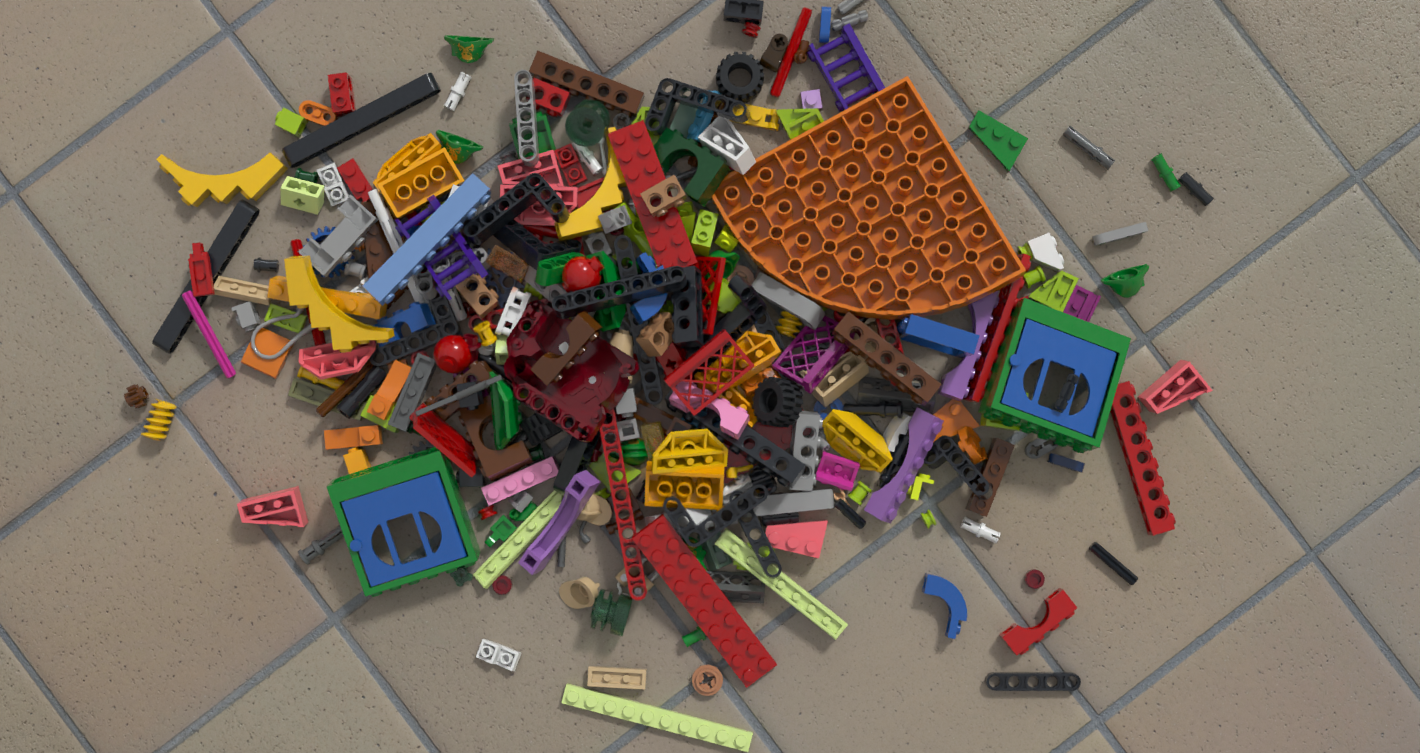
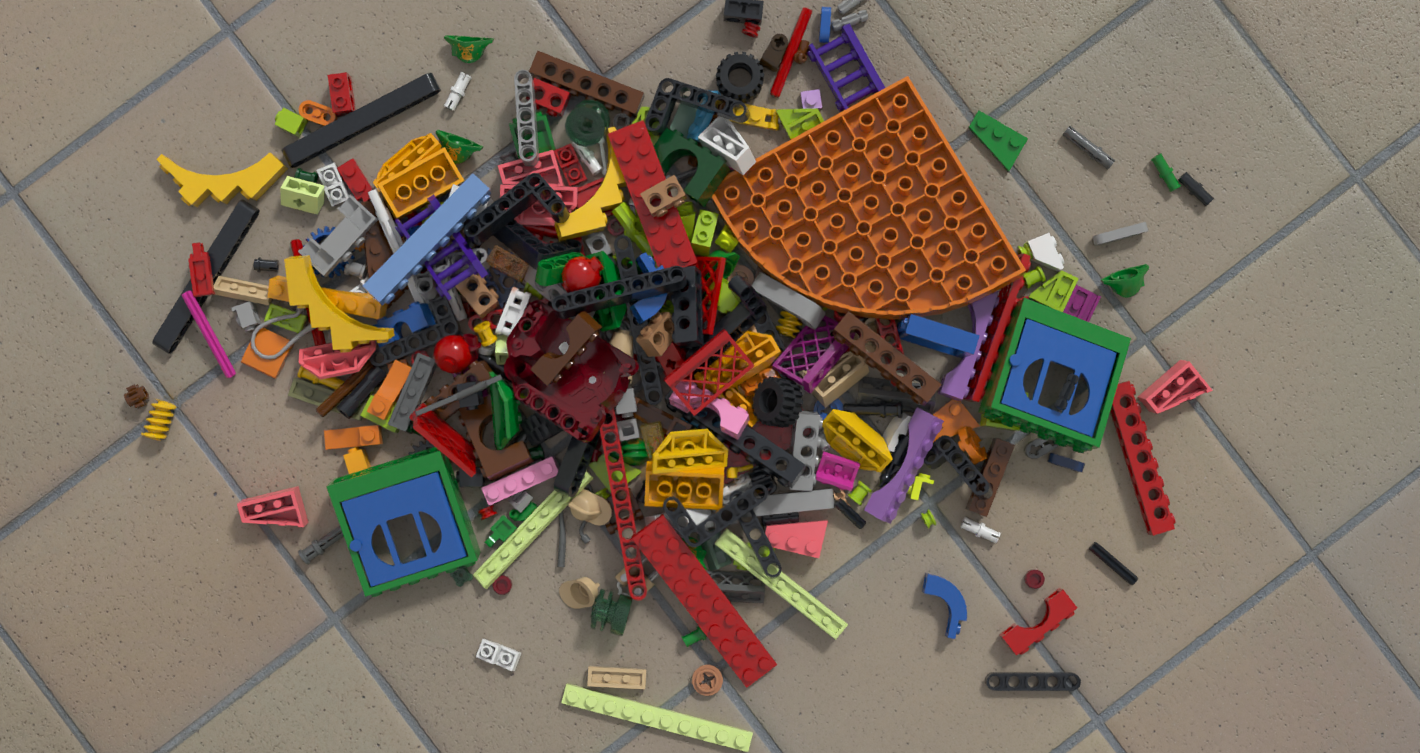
(574, 500): medium lavender arch -> none
(615, 219): light grey brick -> none

